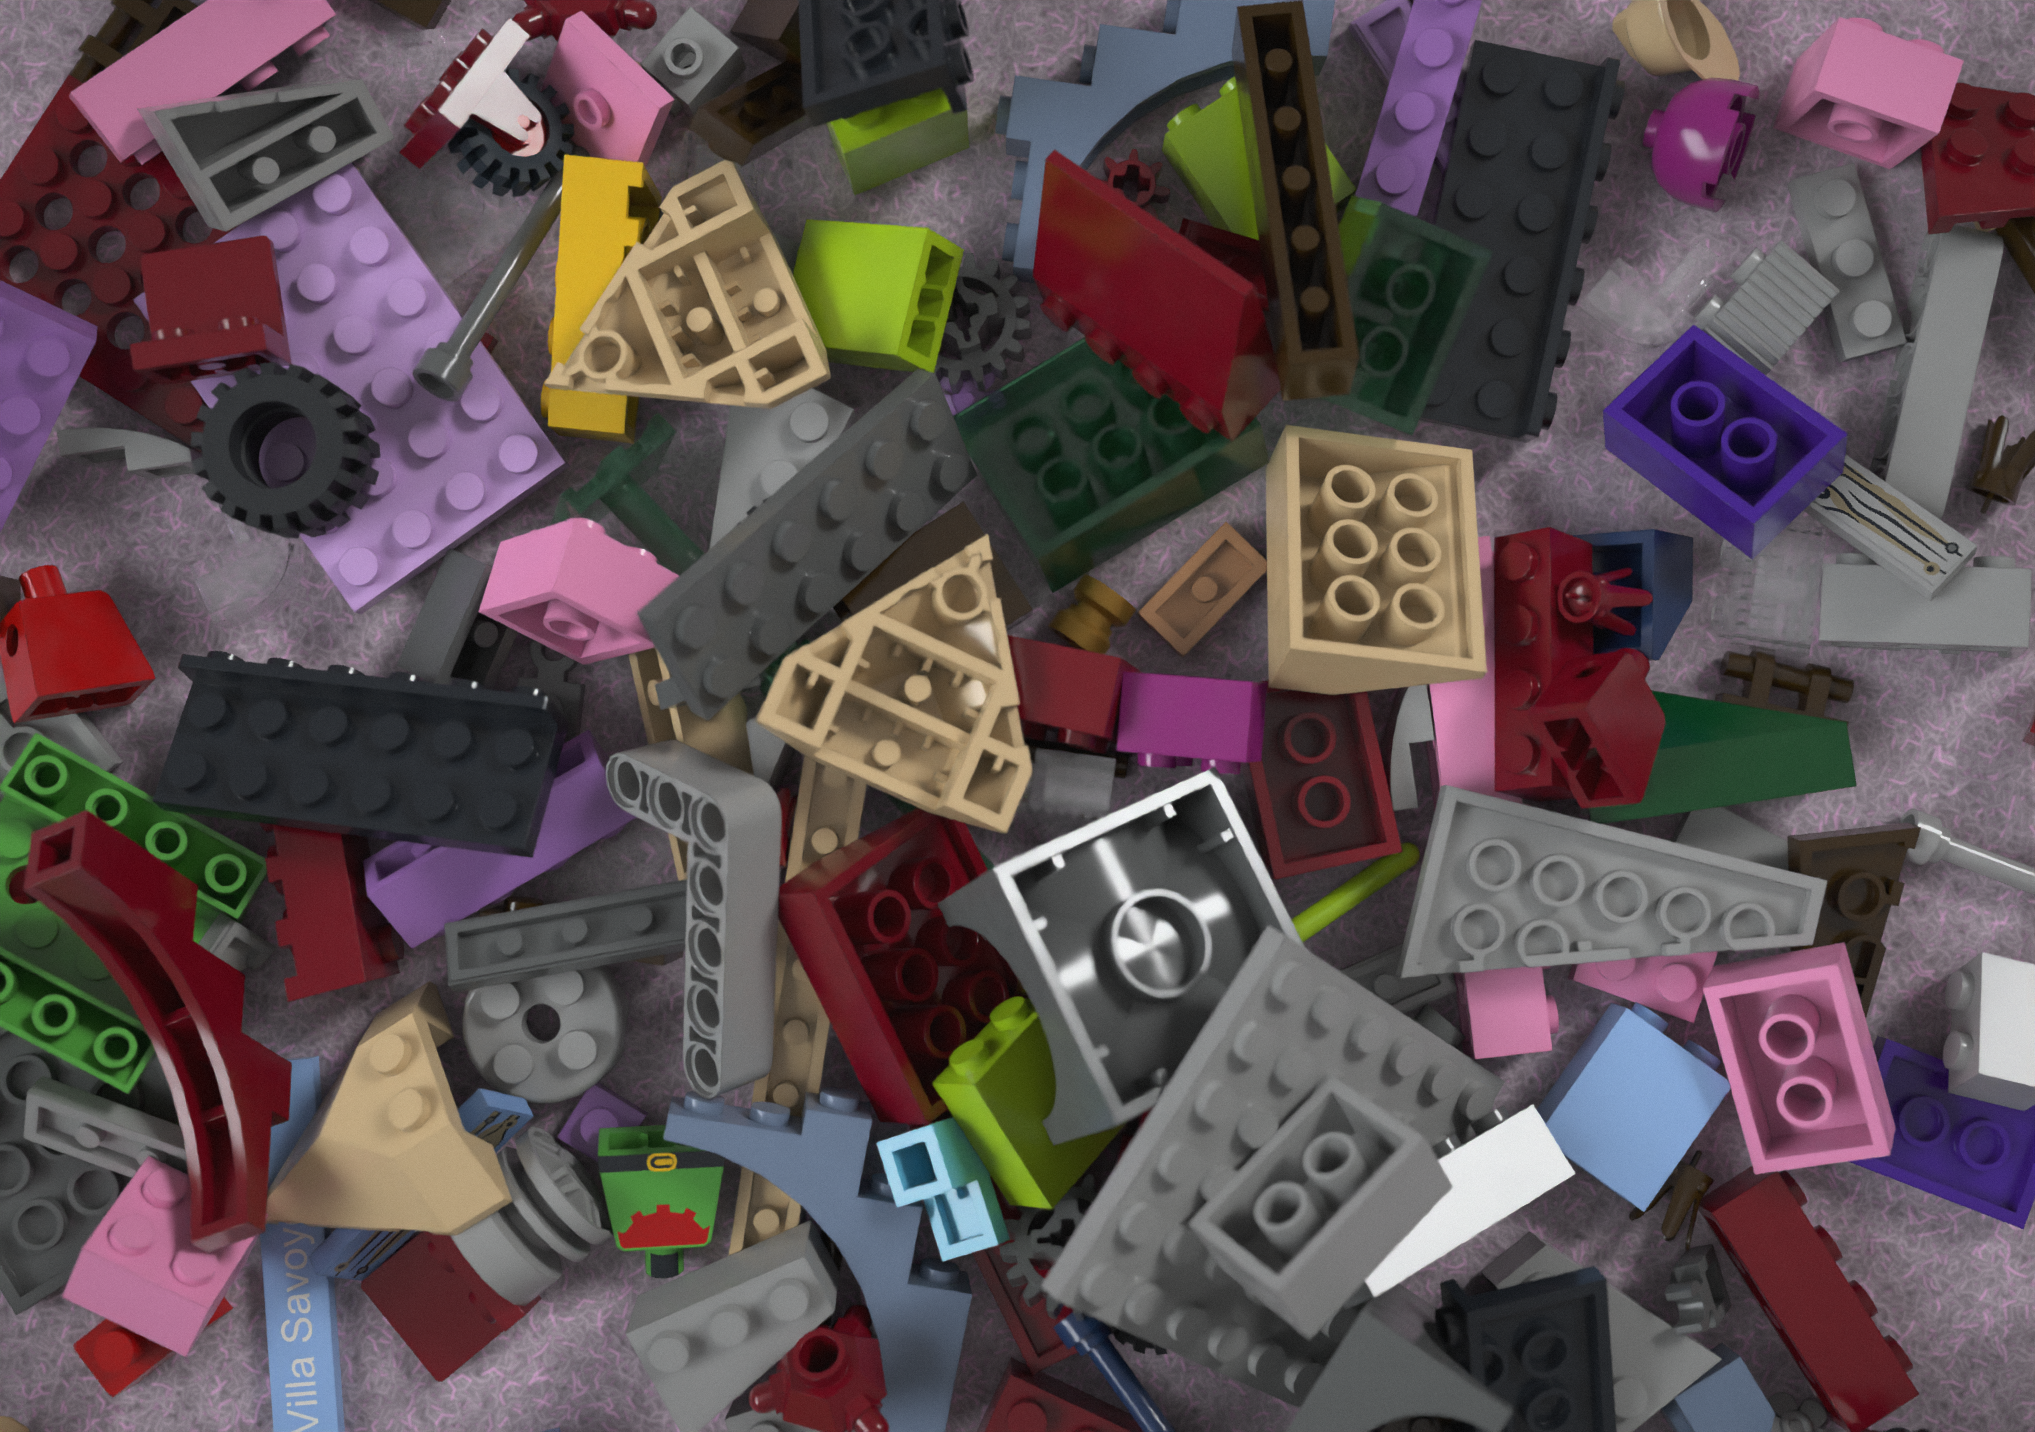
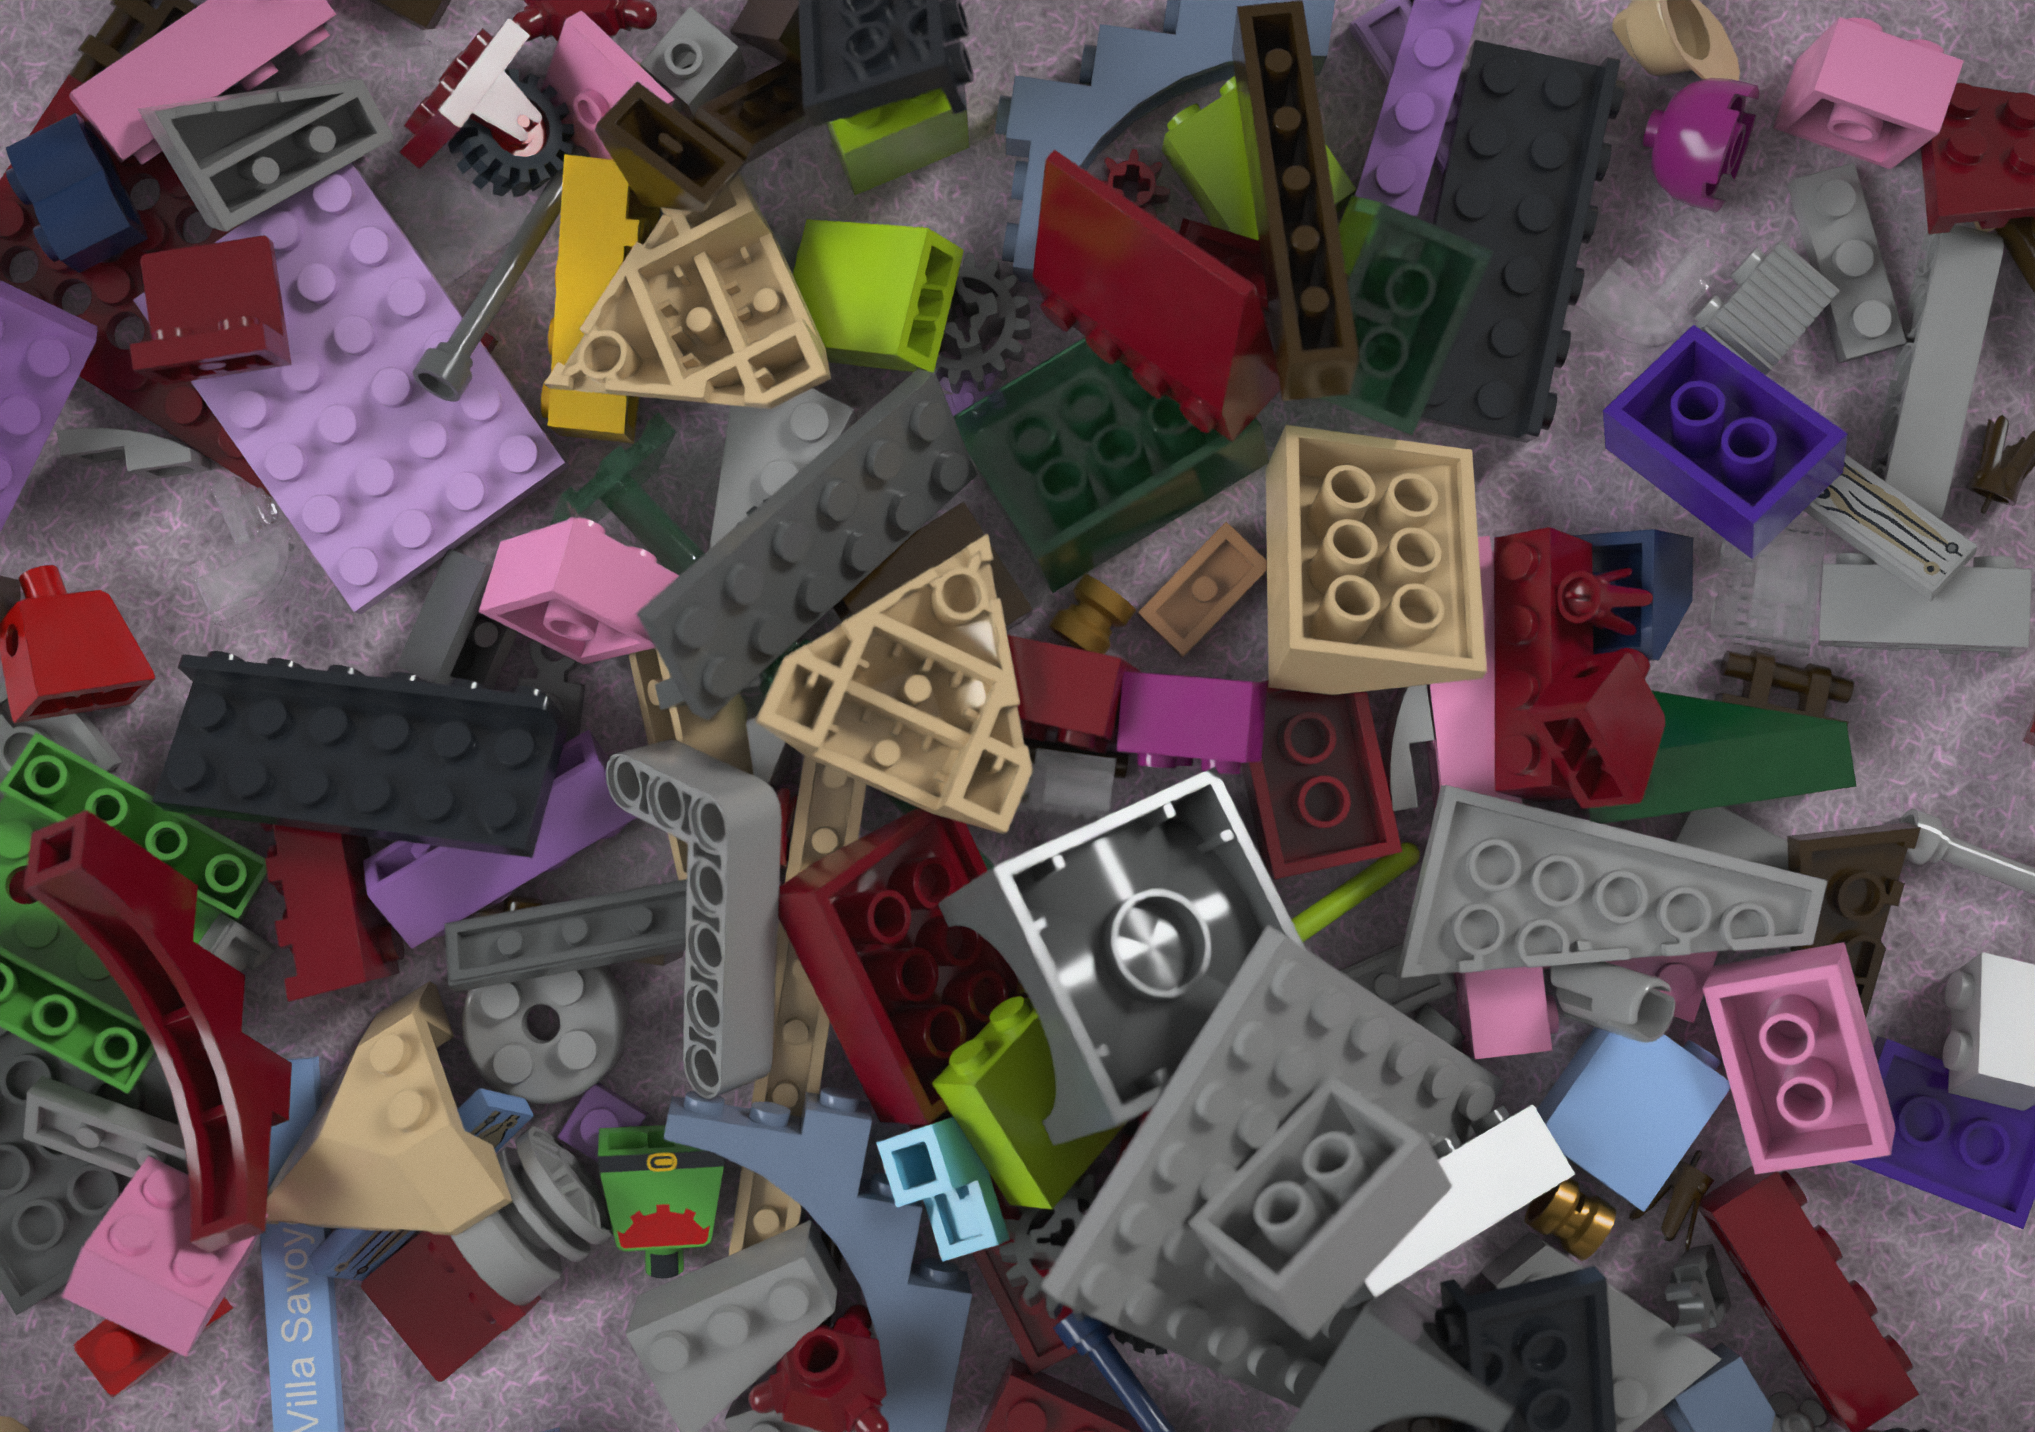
(74, 194): none -> dark blue brick
(234, 441): black tyre -> none
(664, 153): none -> dark brown slope
(1572, 1217): none -> pearl gold wheel
(1614, 999): none -> light grey arm

